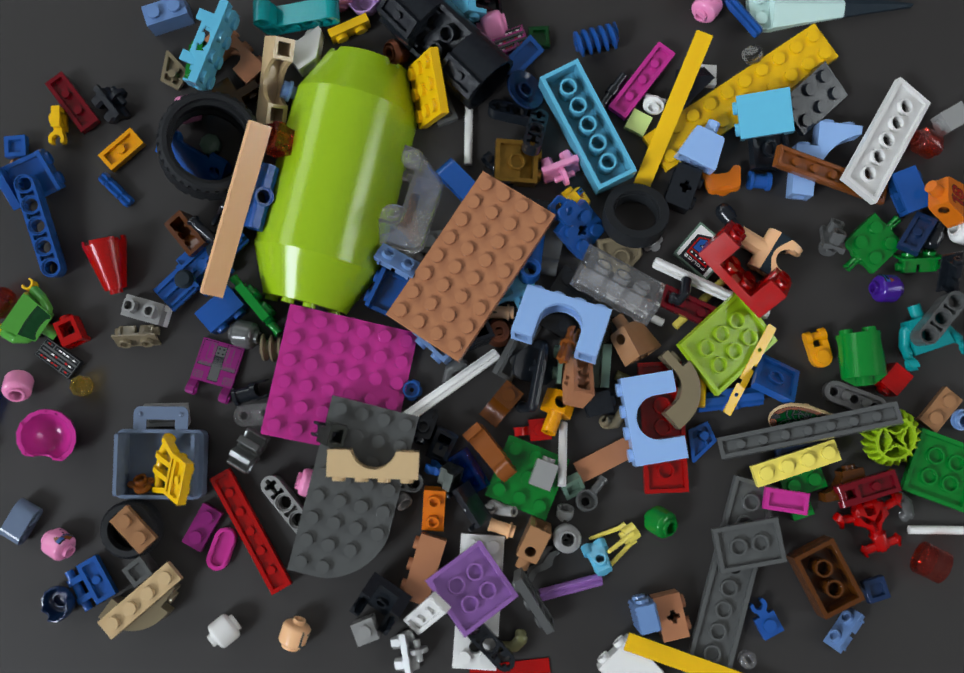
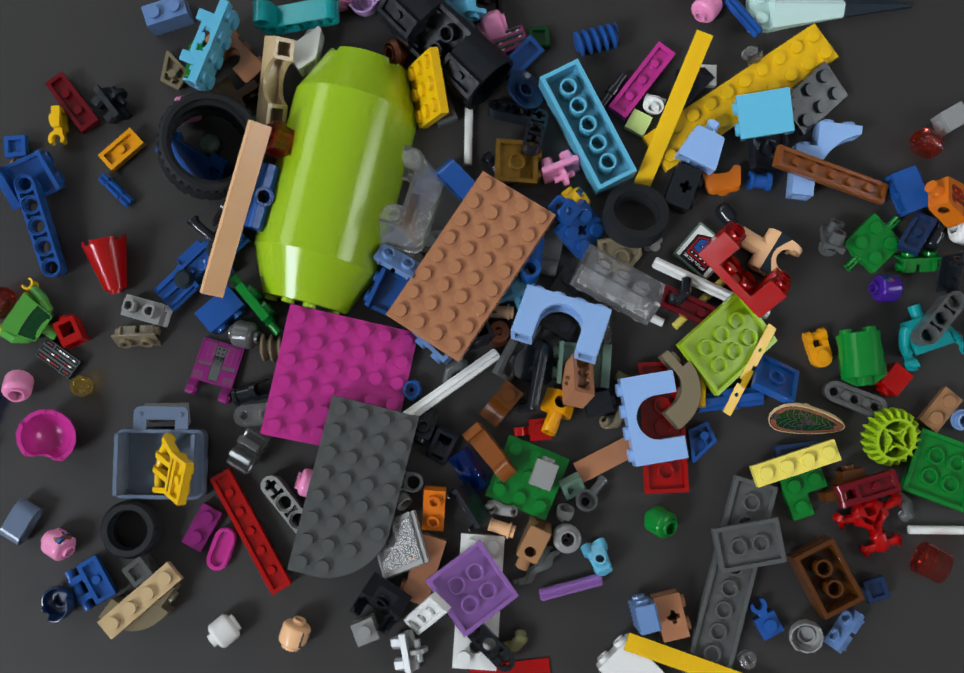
(134, 529): medium nougat plate -> none
(141, 483): dark orange plate -> none
(185, 235): reddish brown arch -> none
(288, 90): medium blue plate -> none
(330, 434): pearl dark grey piece -> none
(344, 464): tan arch -> none
(356, 25): yellow plate -> none
(404, 546): none -> clear piece
(449, 474): pearl dark grey piece -> none
(533, 601): dark grey plate -> none
(562, 454): white bar -> none
(568, 345): dark orange axle -> none
(628, 536): light yellow plant -> none
(632, 340): medium nougat torso -> none
(785, 500): dark pink tile -> none
(806, 636): none -> light grey hair
(810, 430): dark grey plate -> none
(897, 140): white plate -> none

